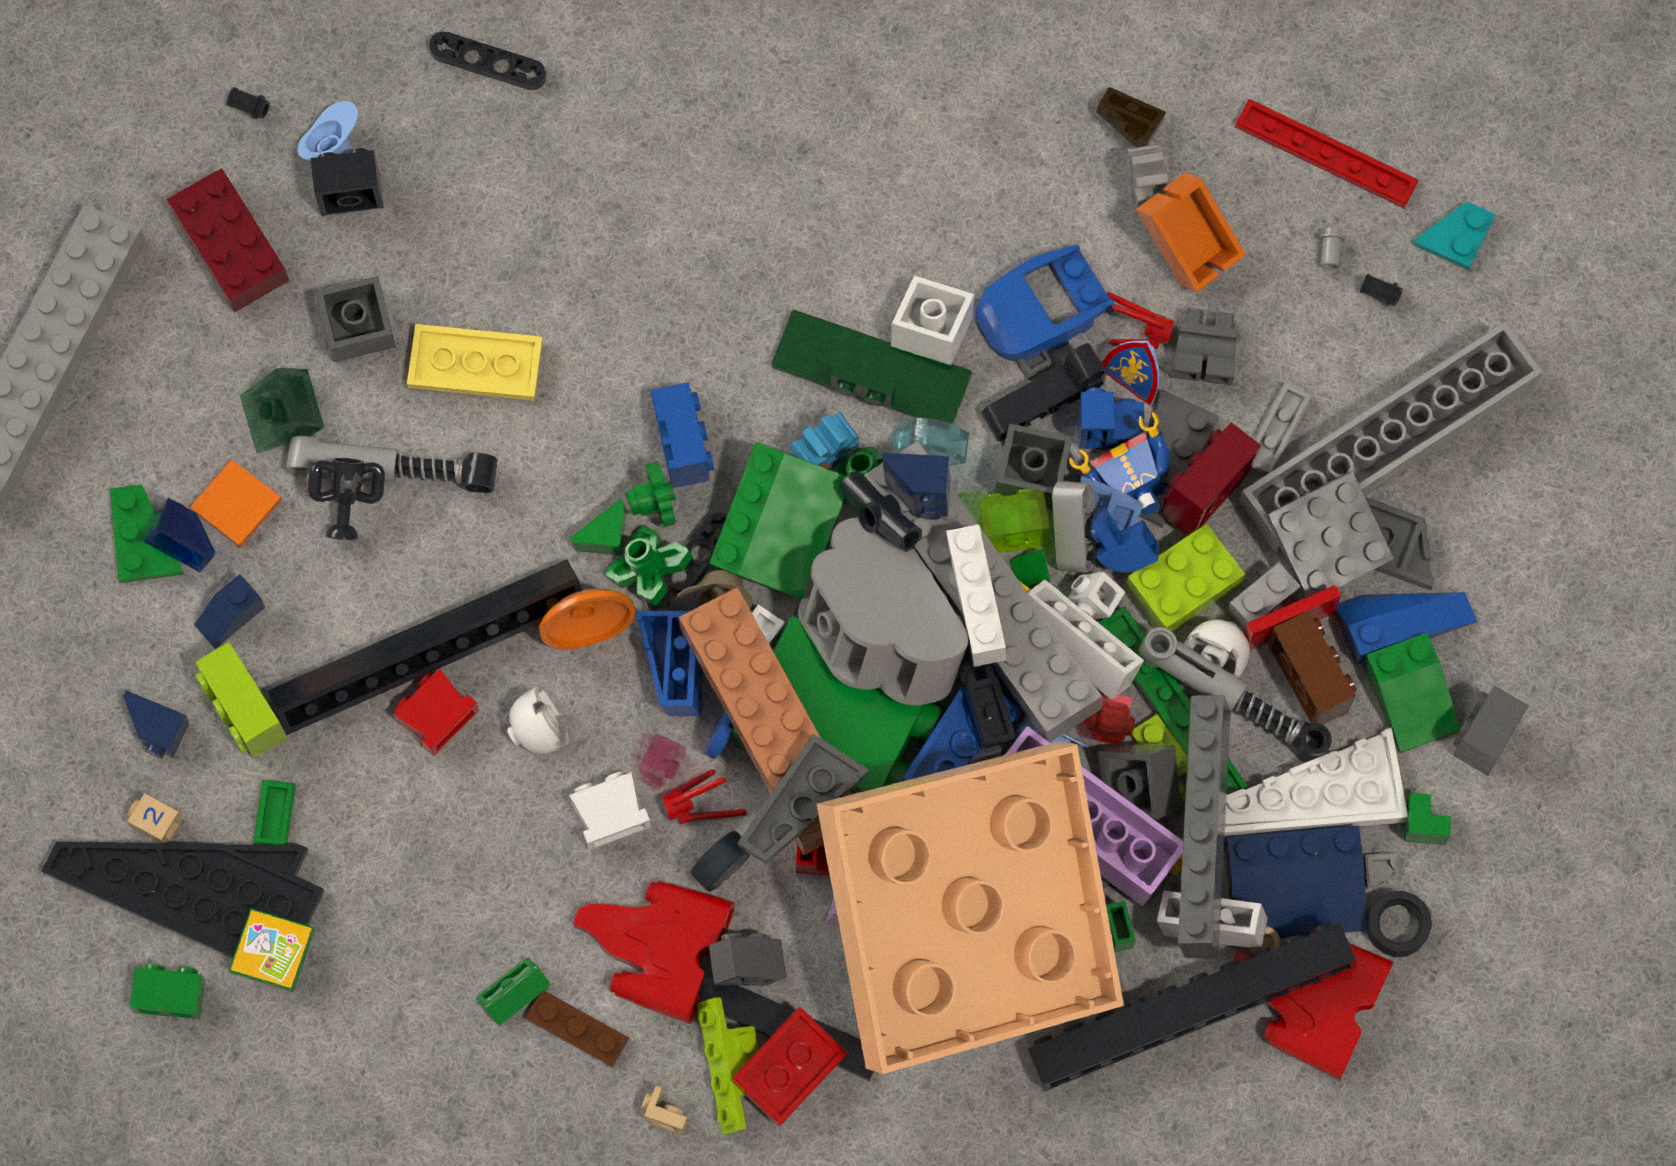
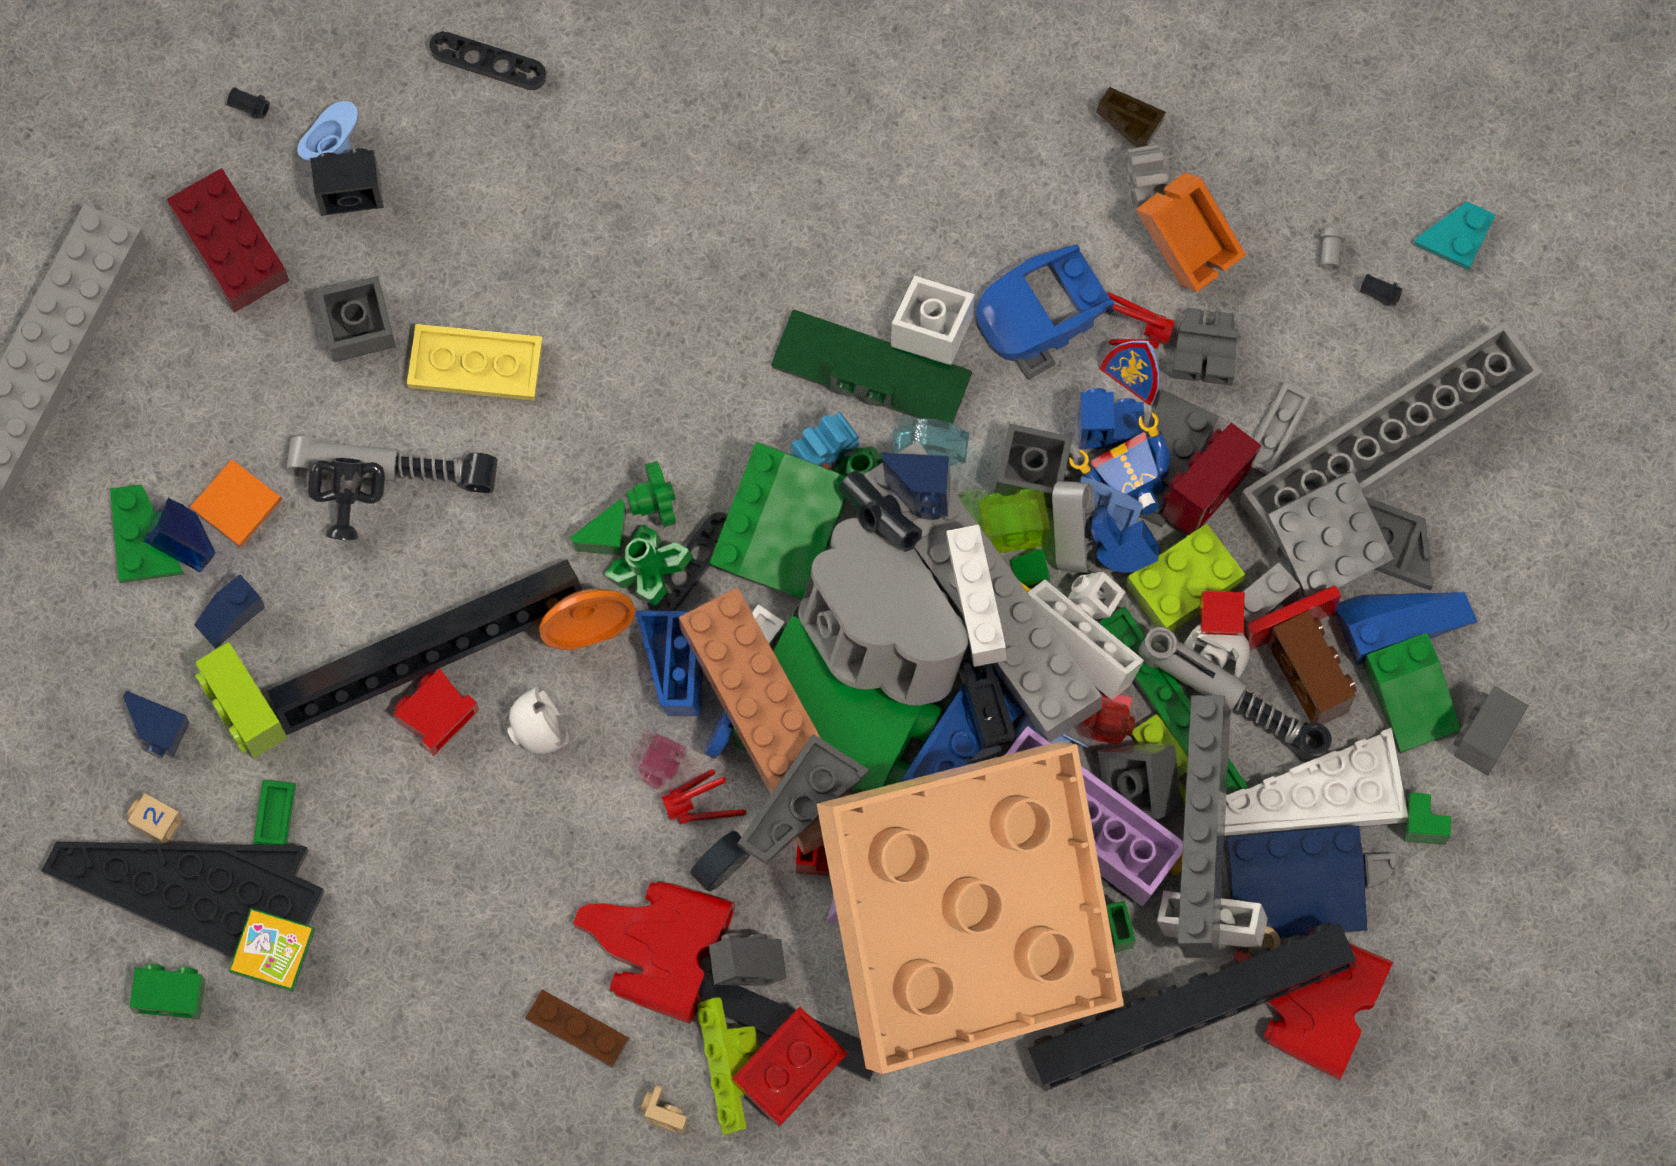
(281, 408): clear green slope -> none
(513, 991): green slope -> none
(609, 810): white hips -> none
(682, 435): blue wedge -> none
(712, 586): dark tan piece -> none
(1044, 395): black beam -> none
(1222, 613): none -> red piece
(1326, 153): red tile -> none
(1414, 904): black tyre -> none

